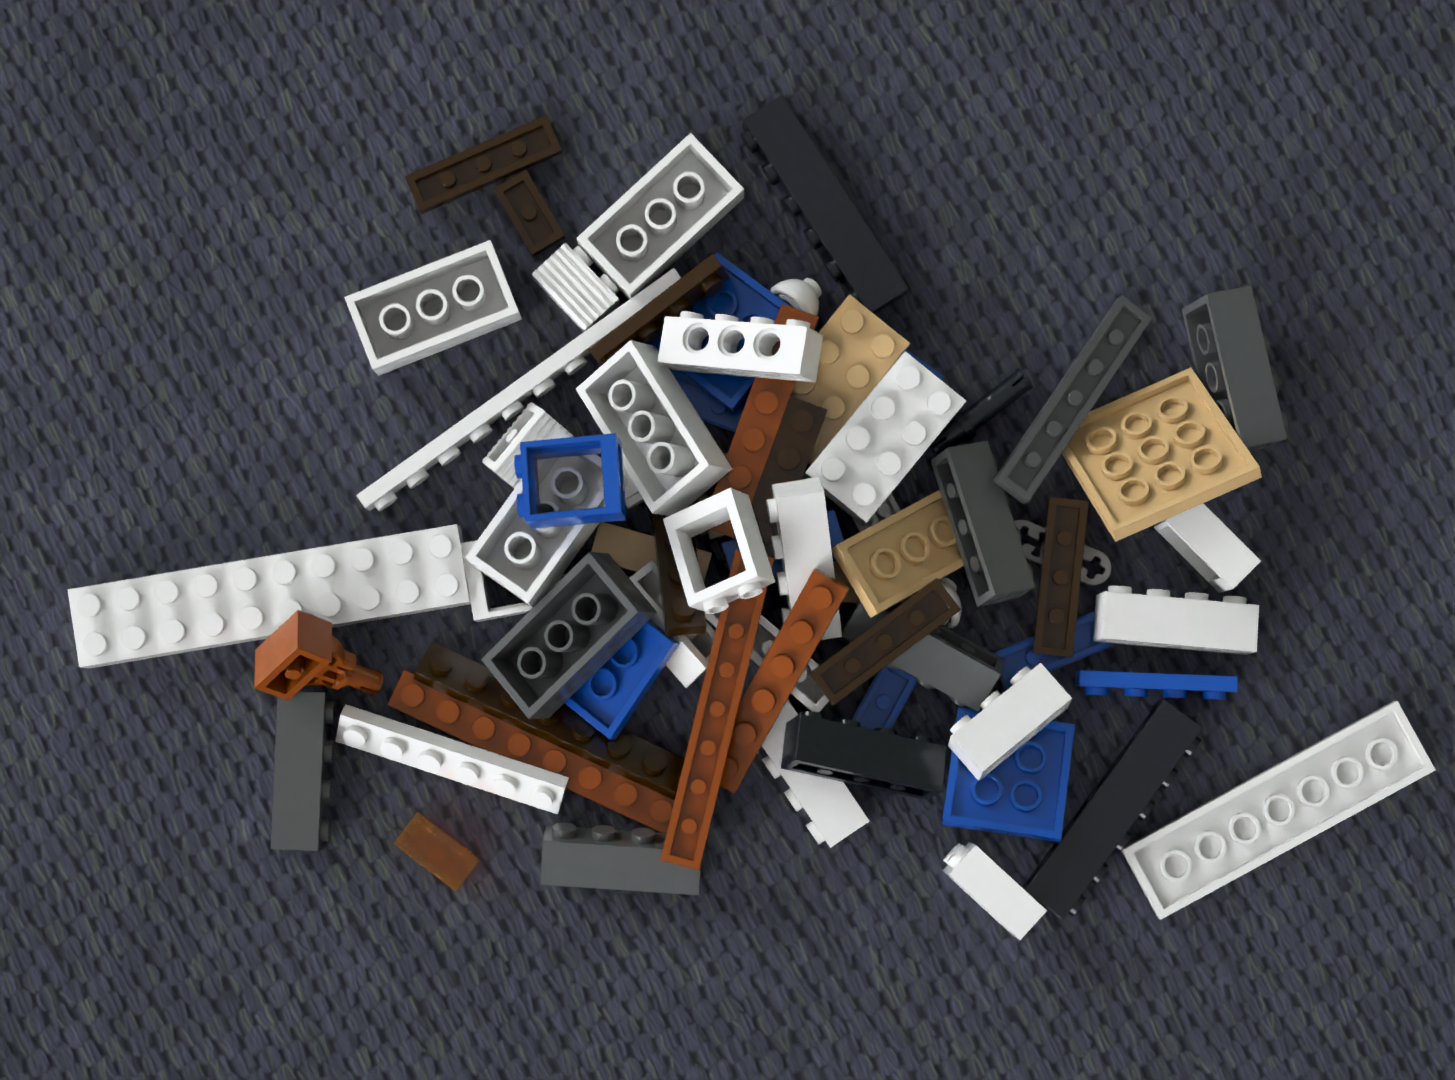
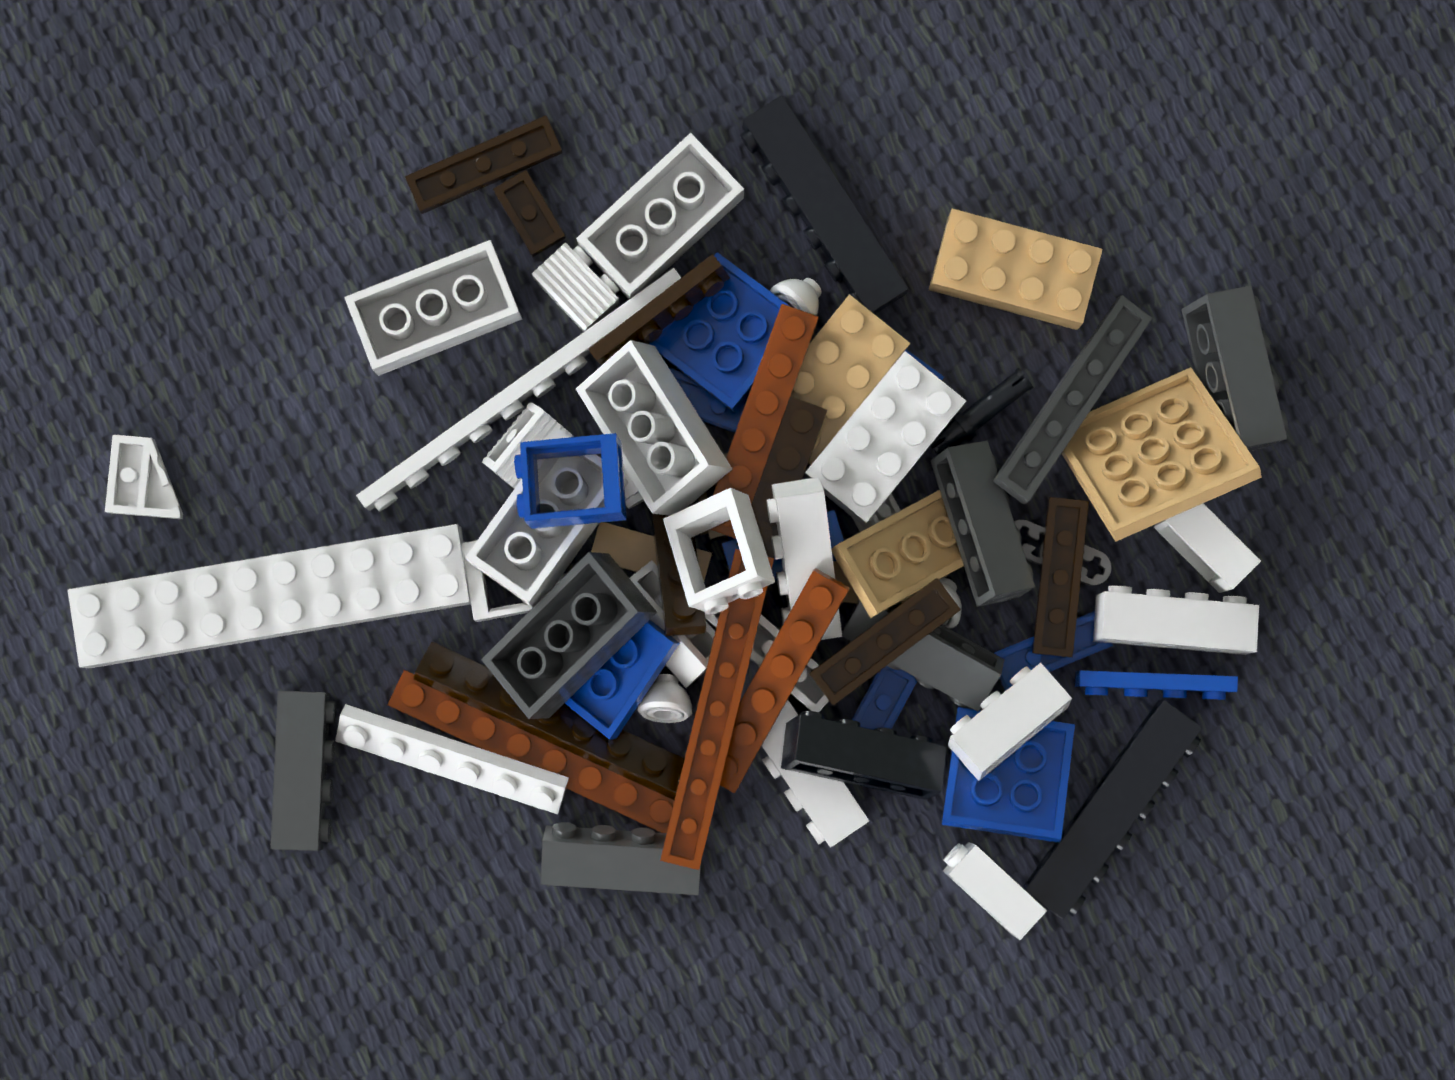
(139, 480): none -> white wing
(308, 655): dark orange brick -> none
(437, 851): clear orange plate -> none
(666, 701): none -> white brick
(794, 361): white brick -> none
(1015, 269): none -> tan brick
(1278, 809): white plate -> none

